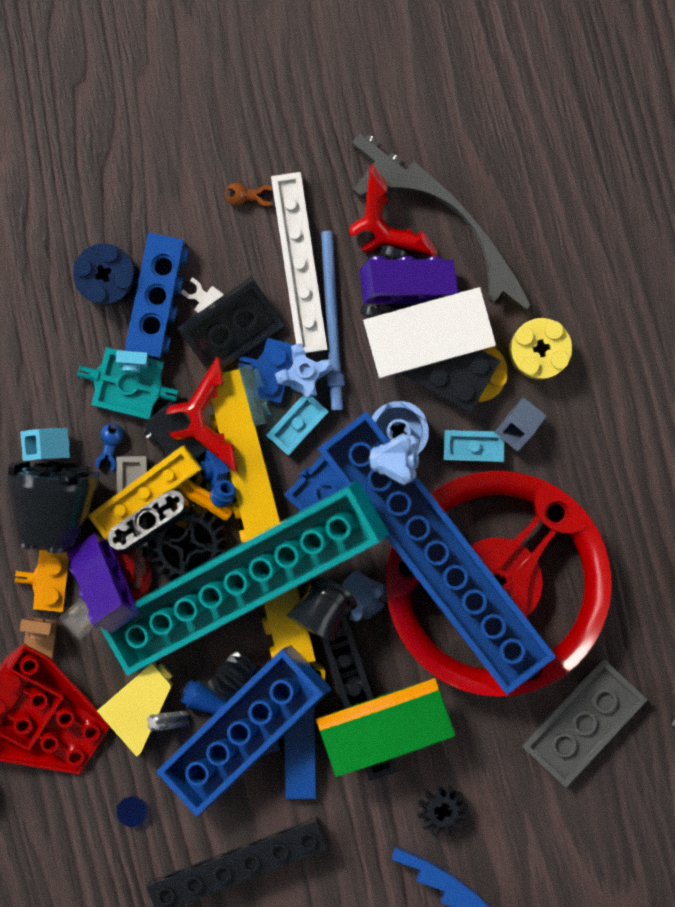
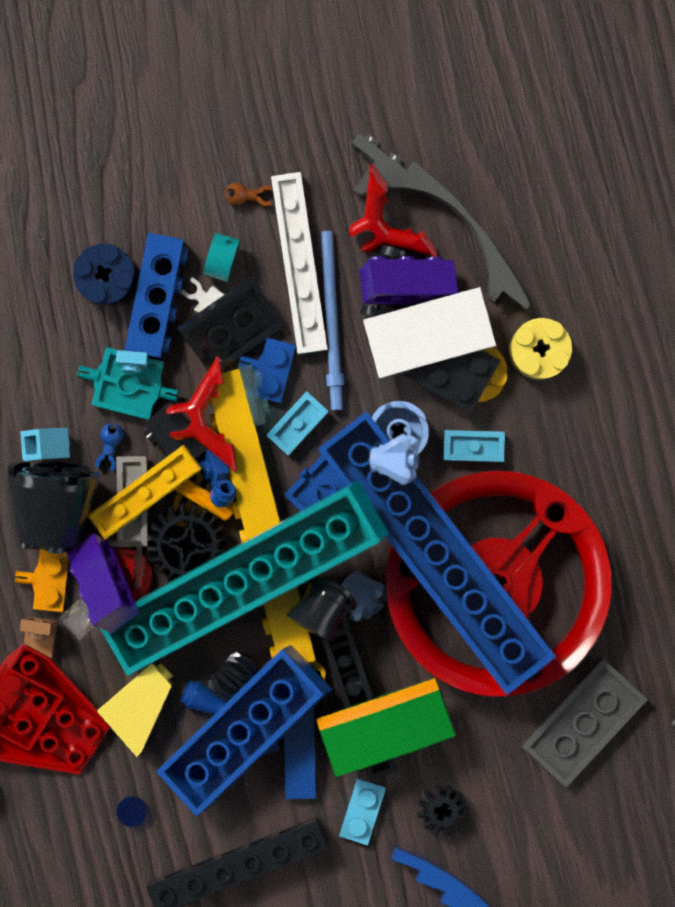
(136, 518): beam -> none
(168, 720): light grey axle -> none
(222, 257): none -> teal piece
(303, 372): light blue rock -> none
(362, 811): none -> medium azure plate
(520, 424): sand blue brick -> none

